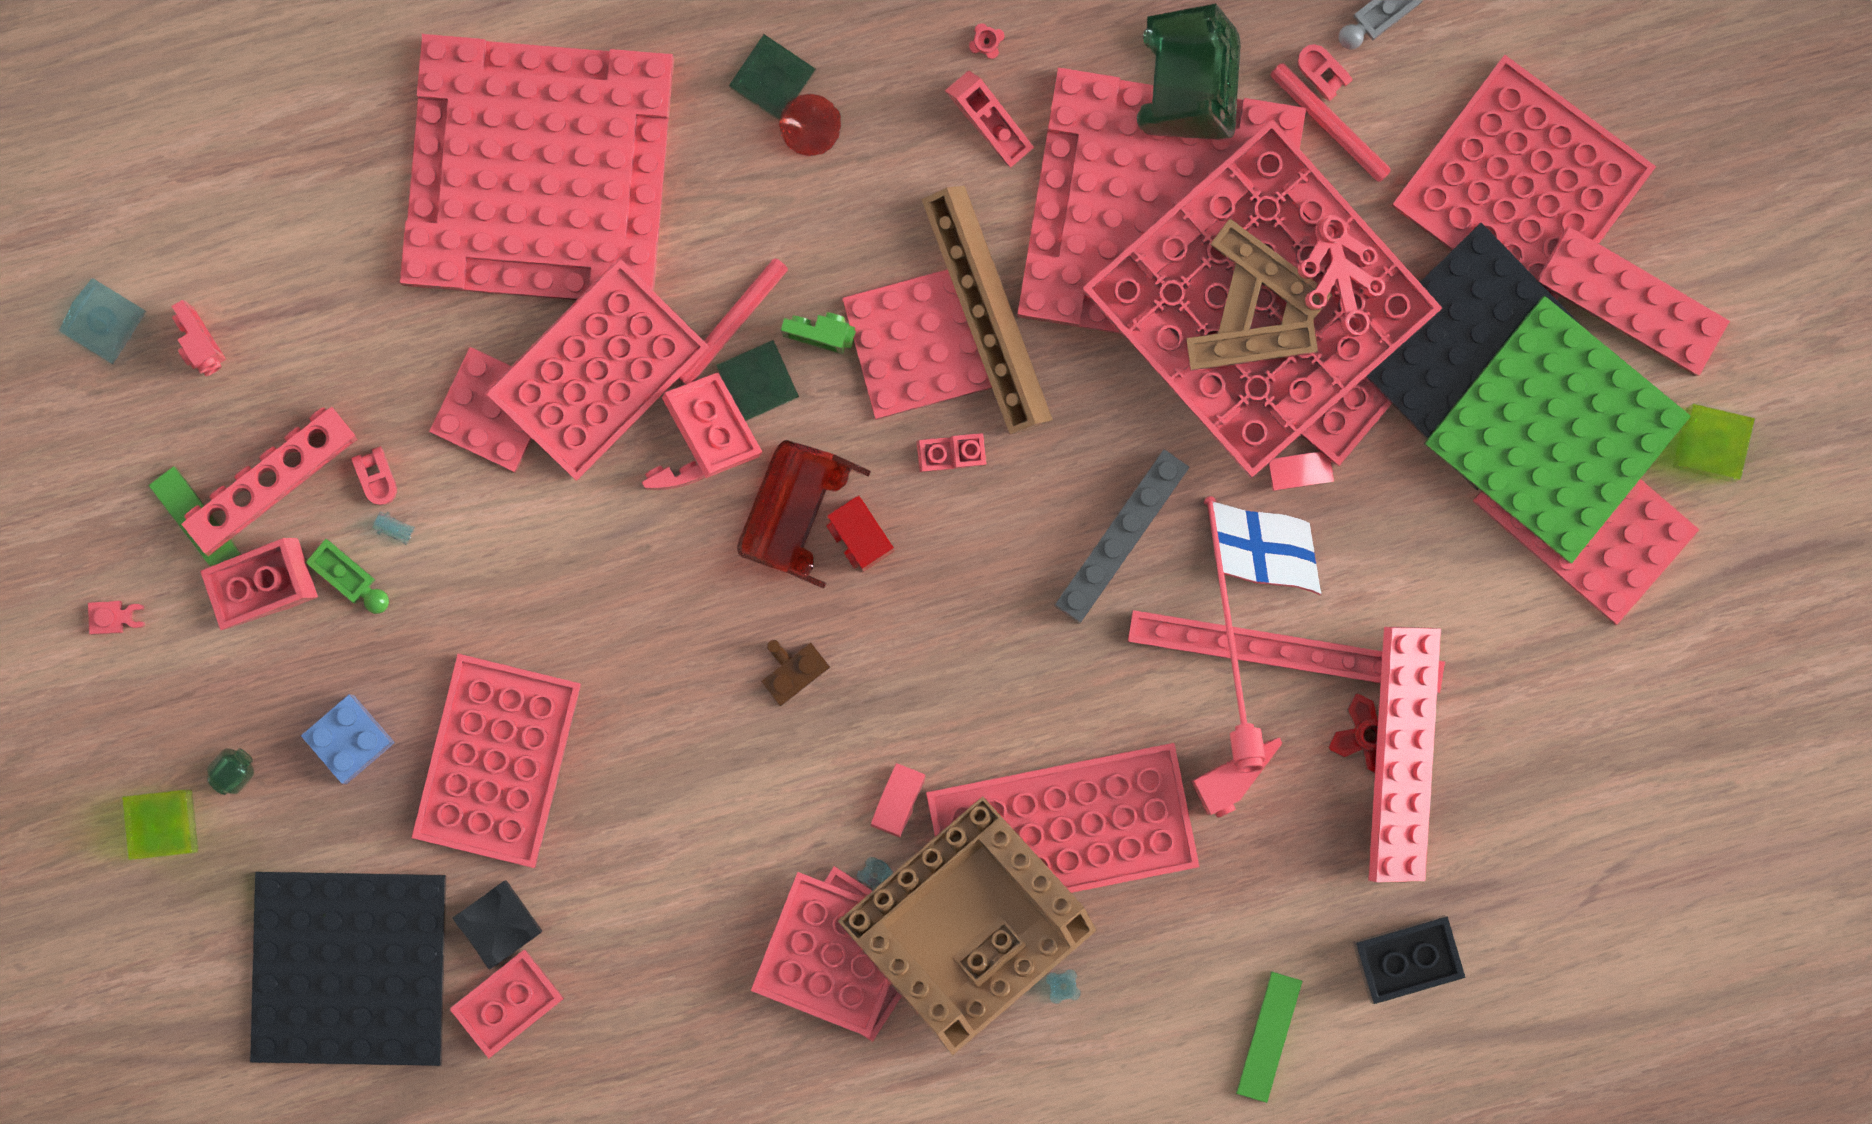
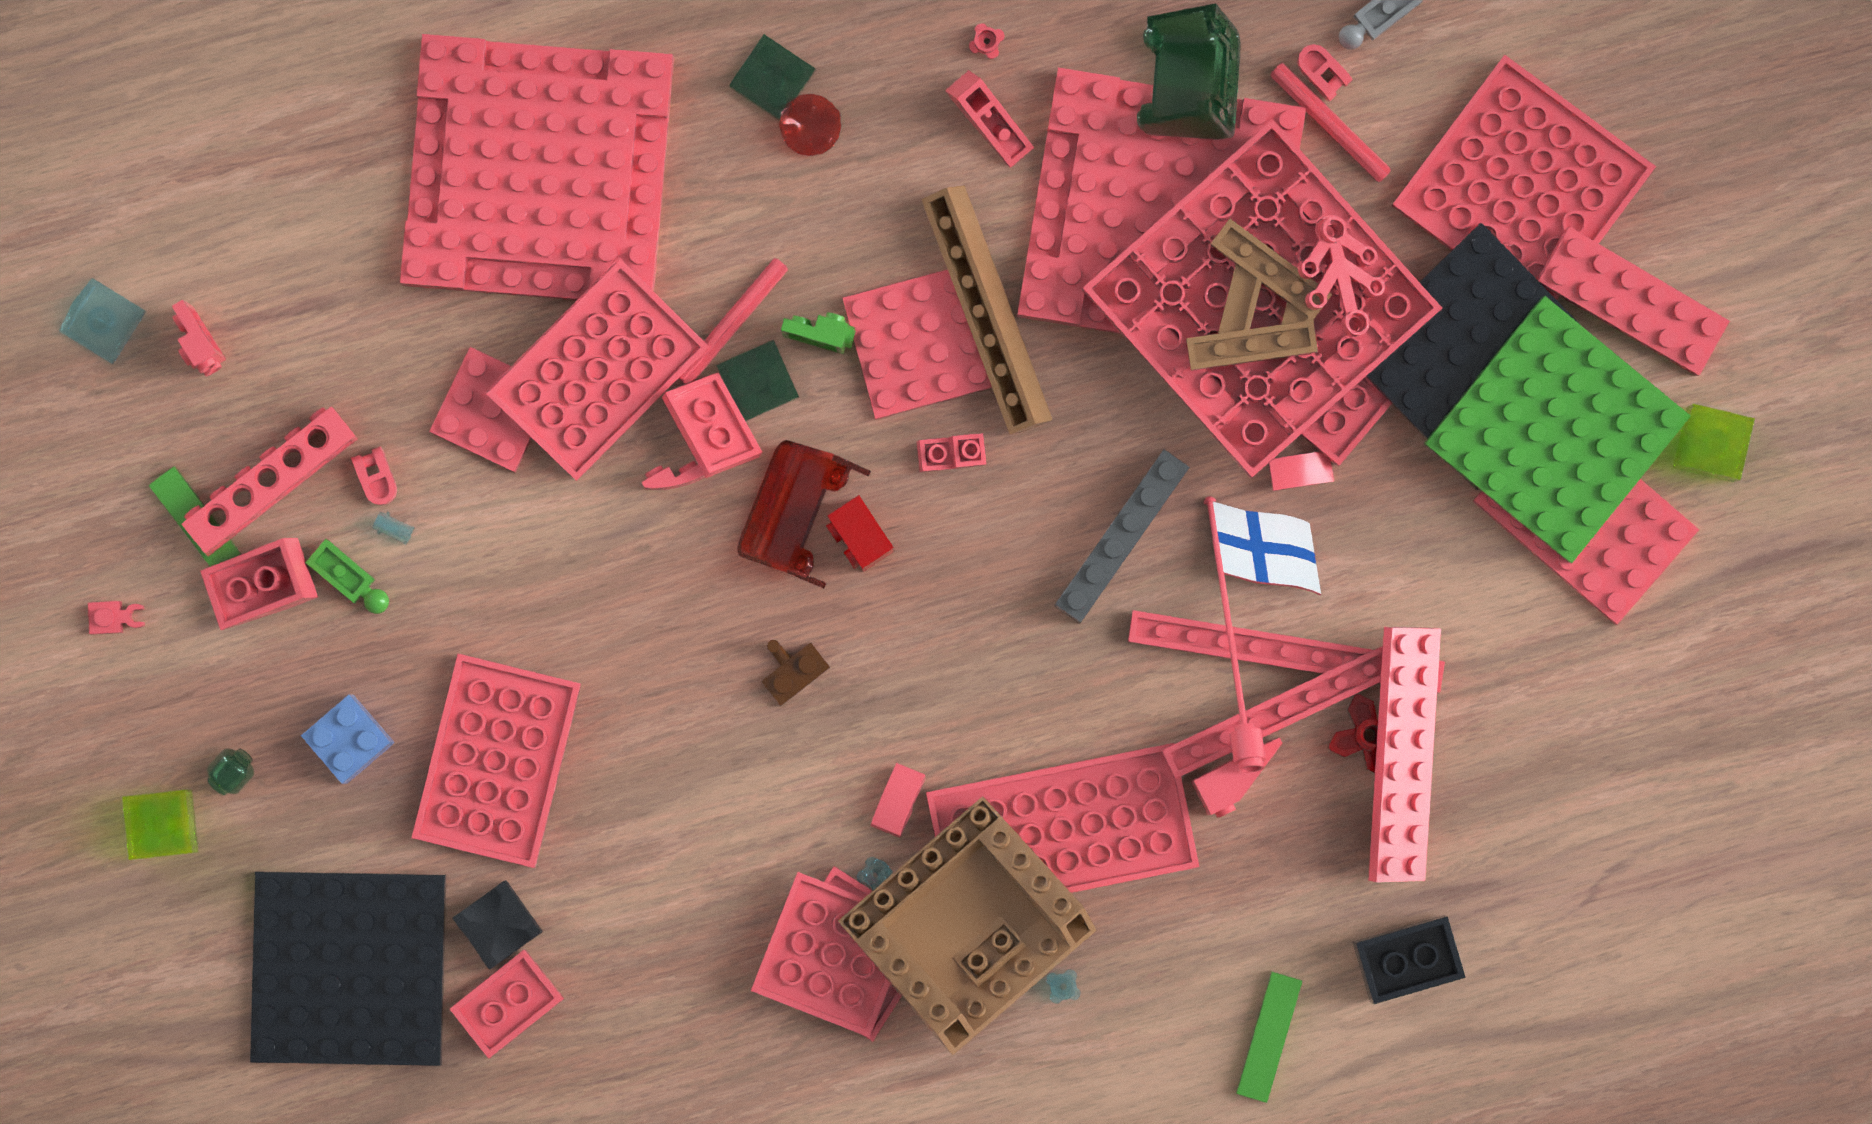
(1277, 712): none -> coral plate

